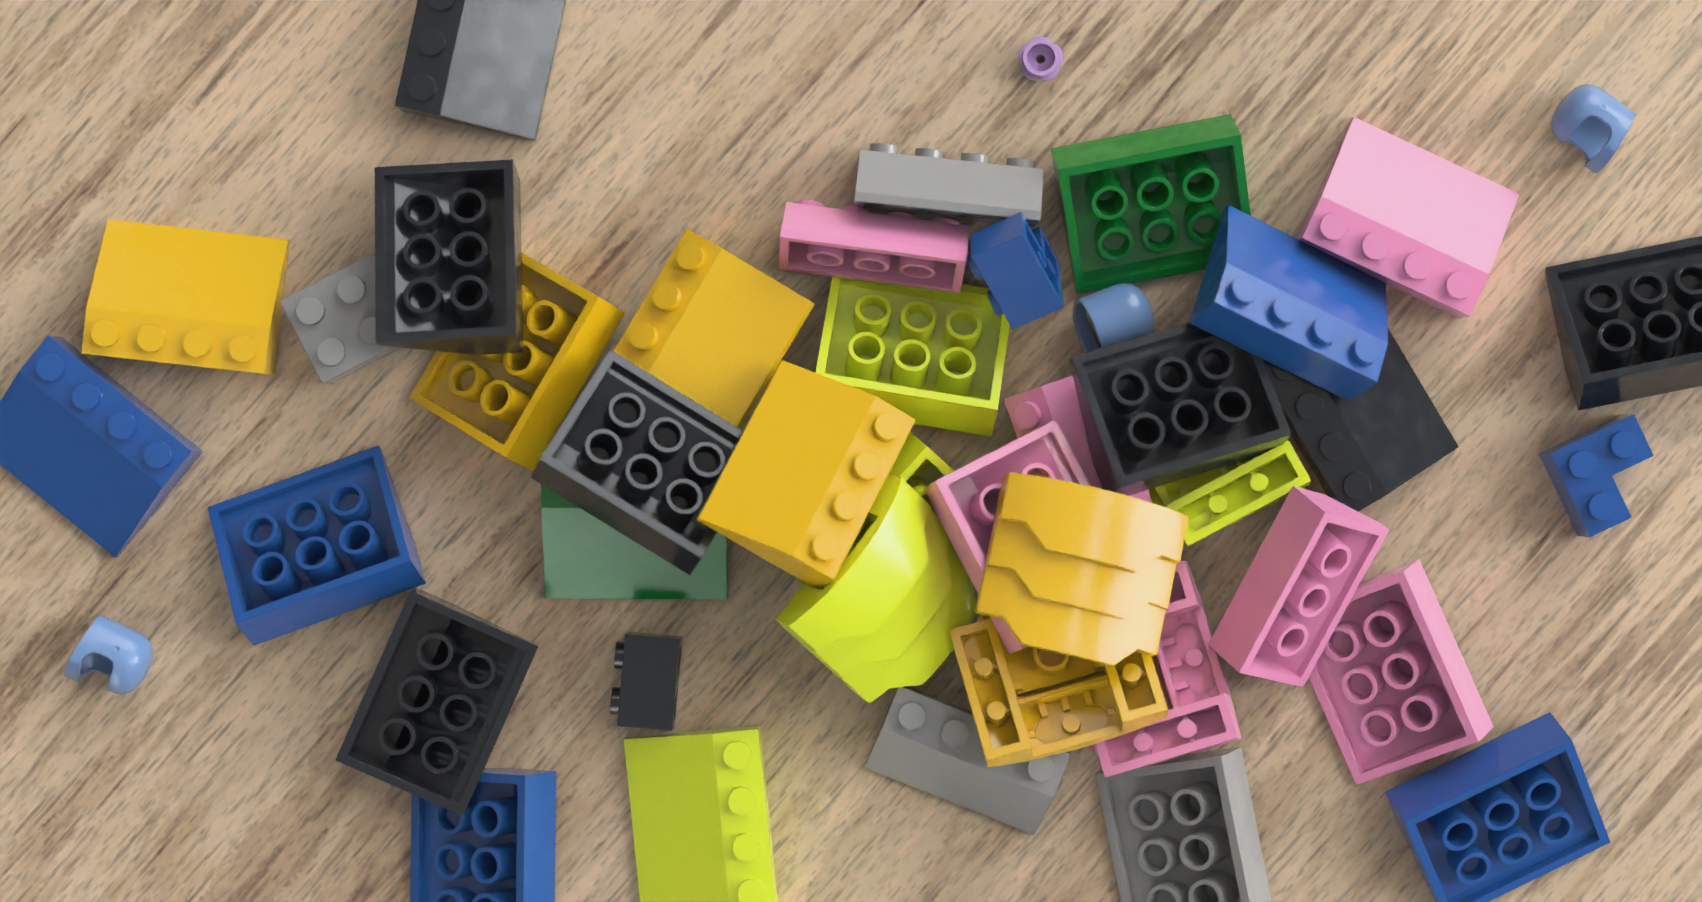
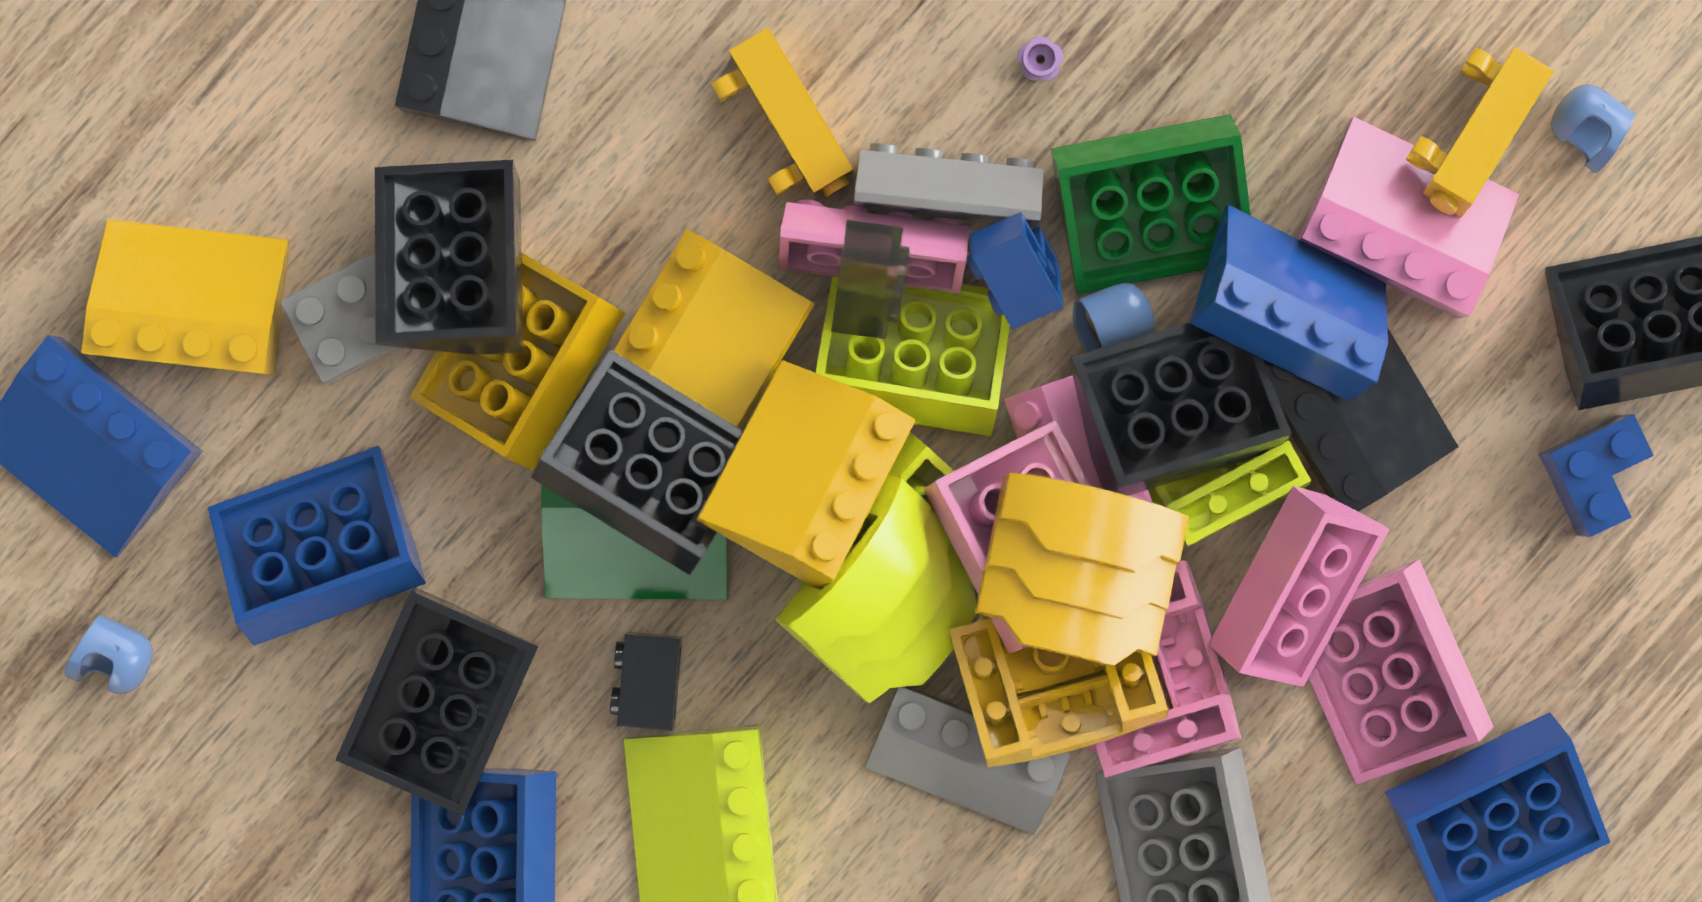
(791, 114): none -> yellow brick
(870, 279): none -> clear smoke brick
(1487, 132): none -> yellow brick

